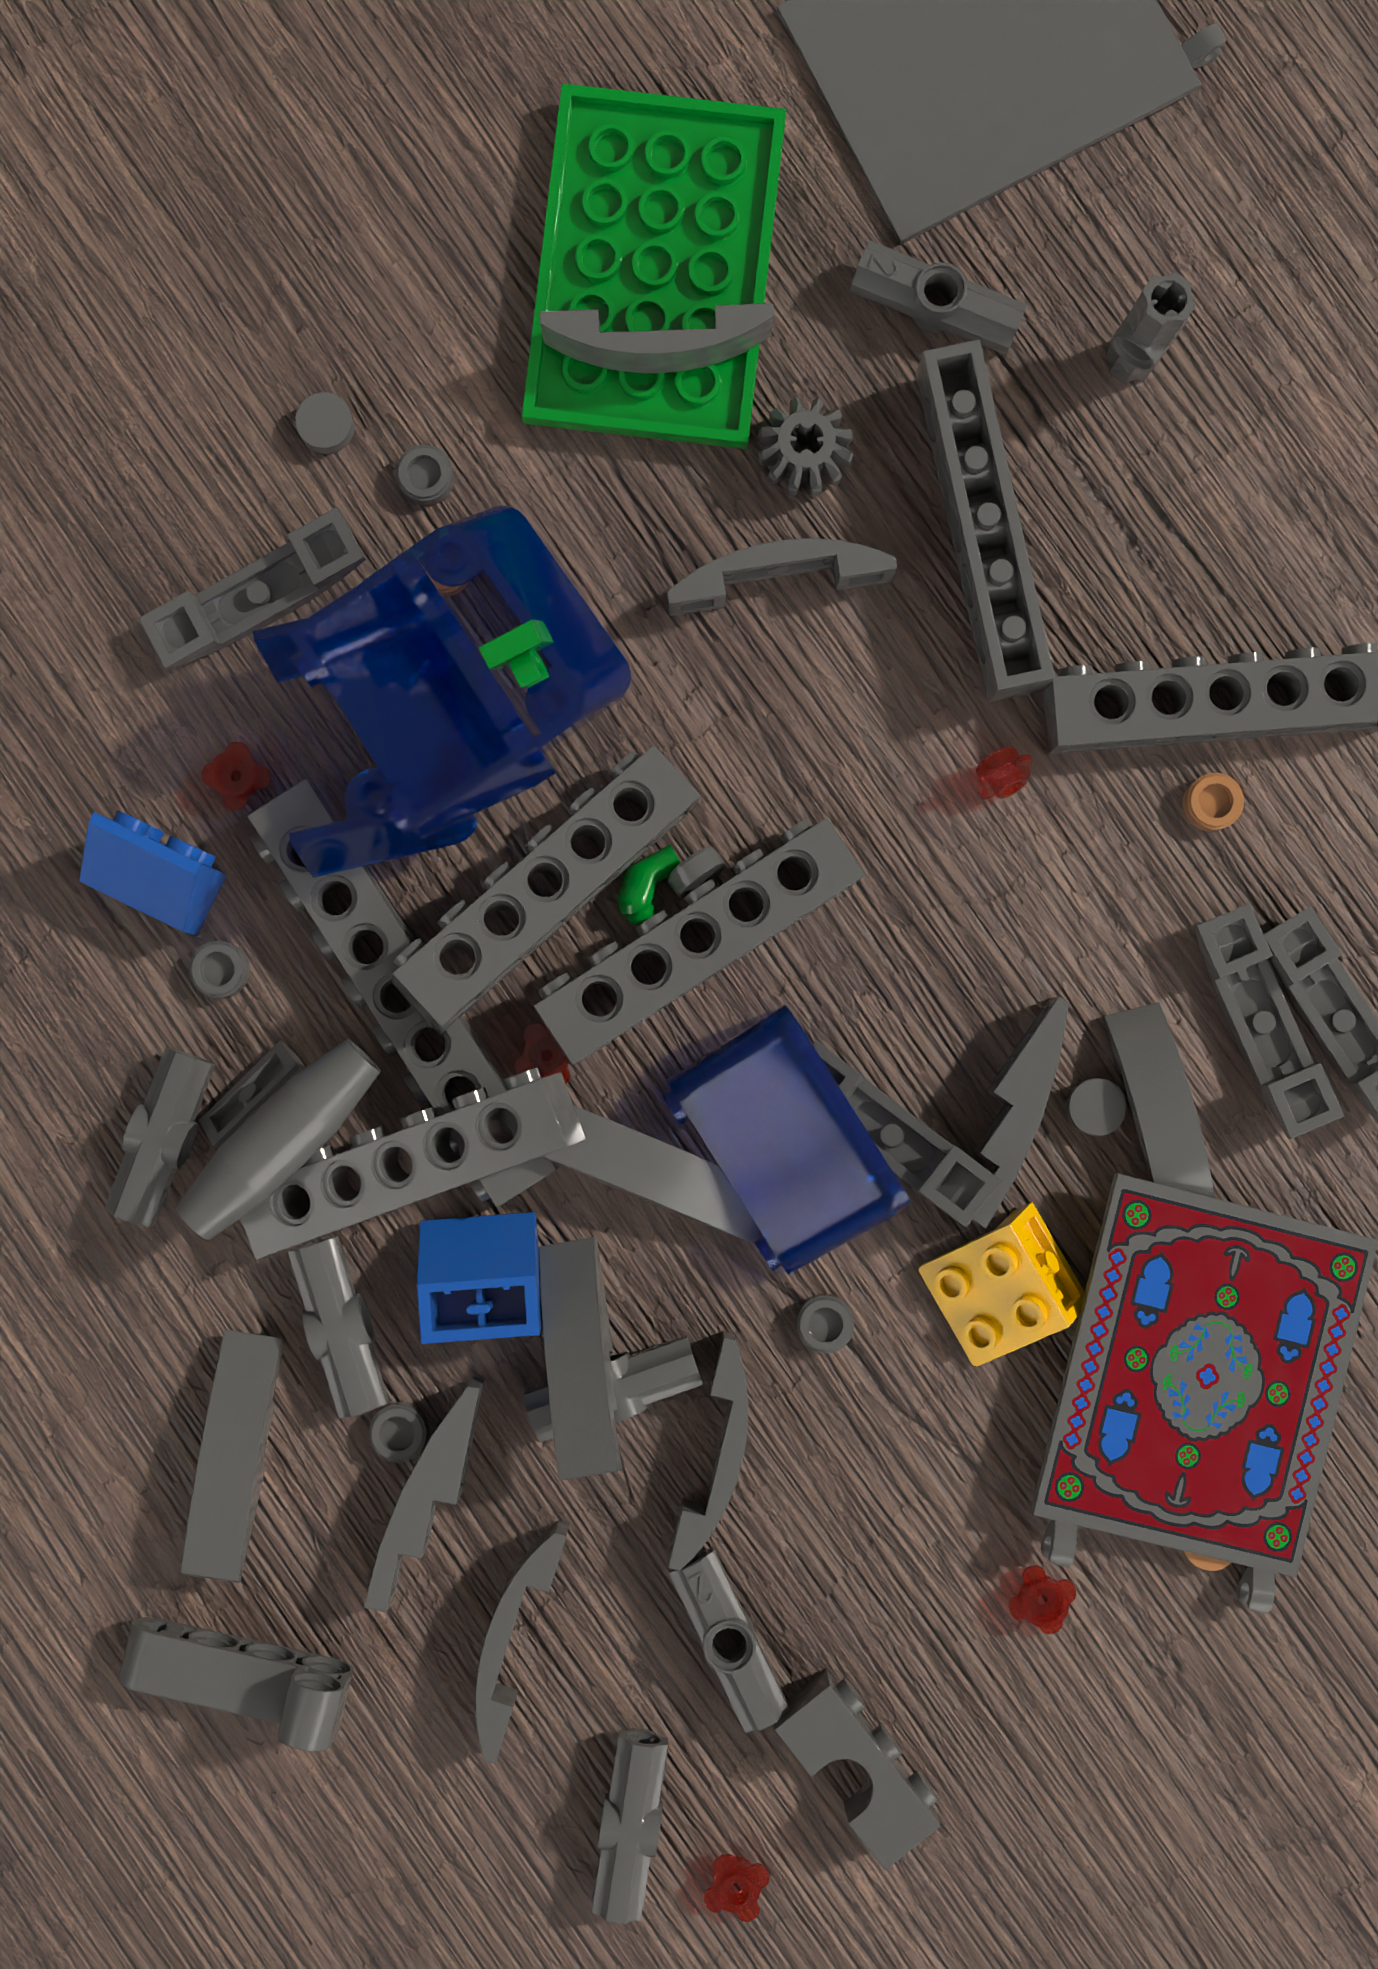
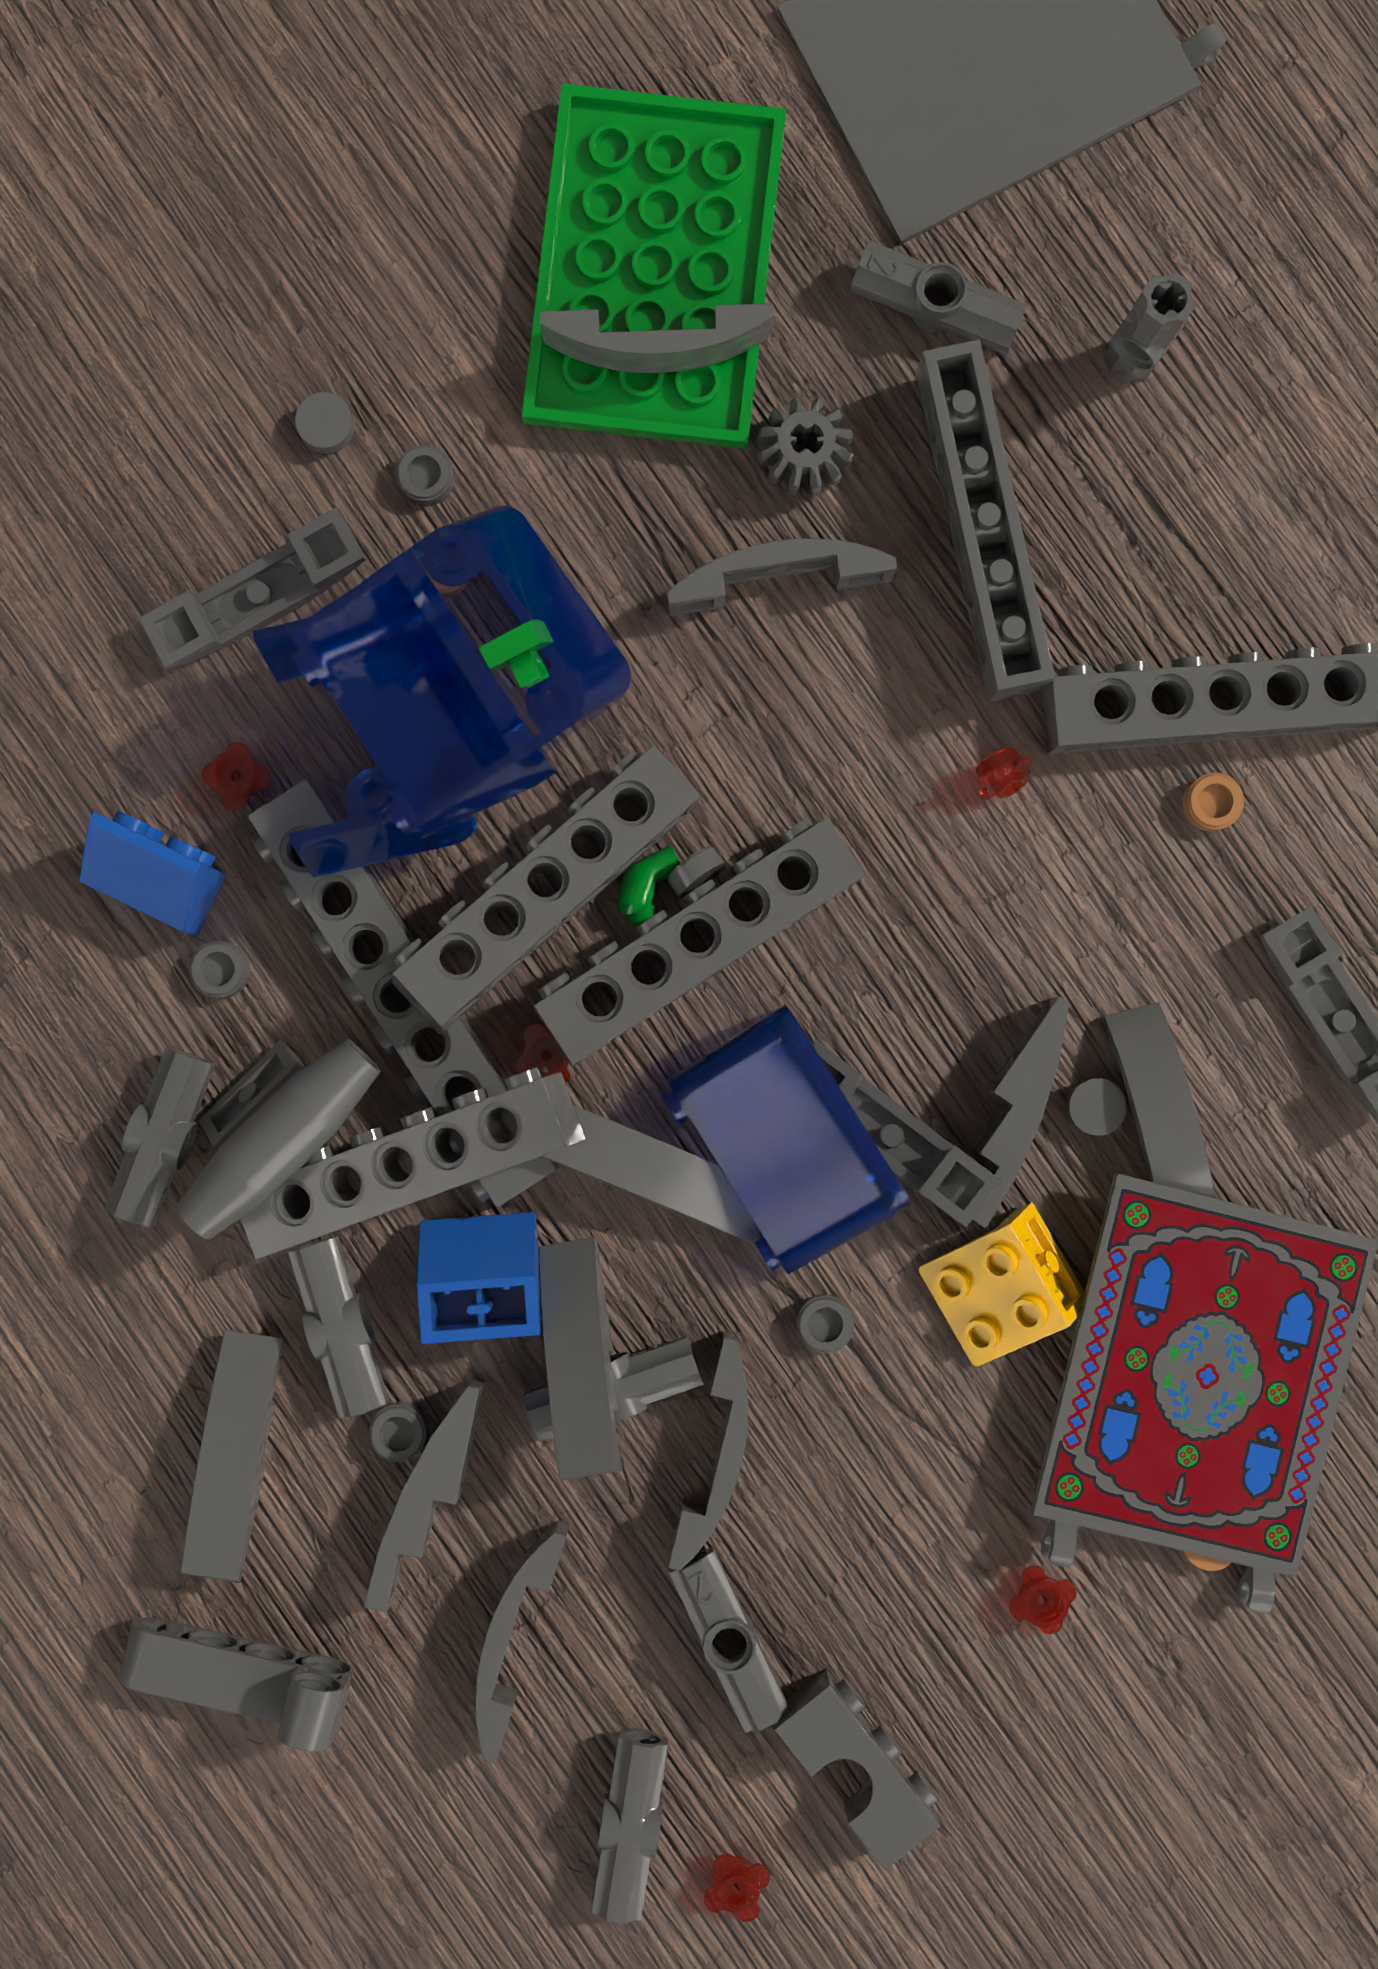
(1263, 1023): dark grey slope -> none

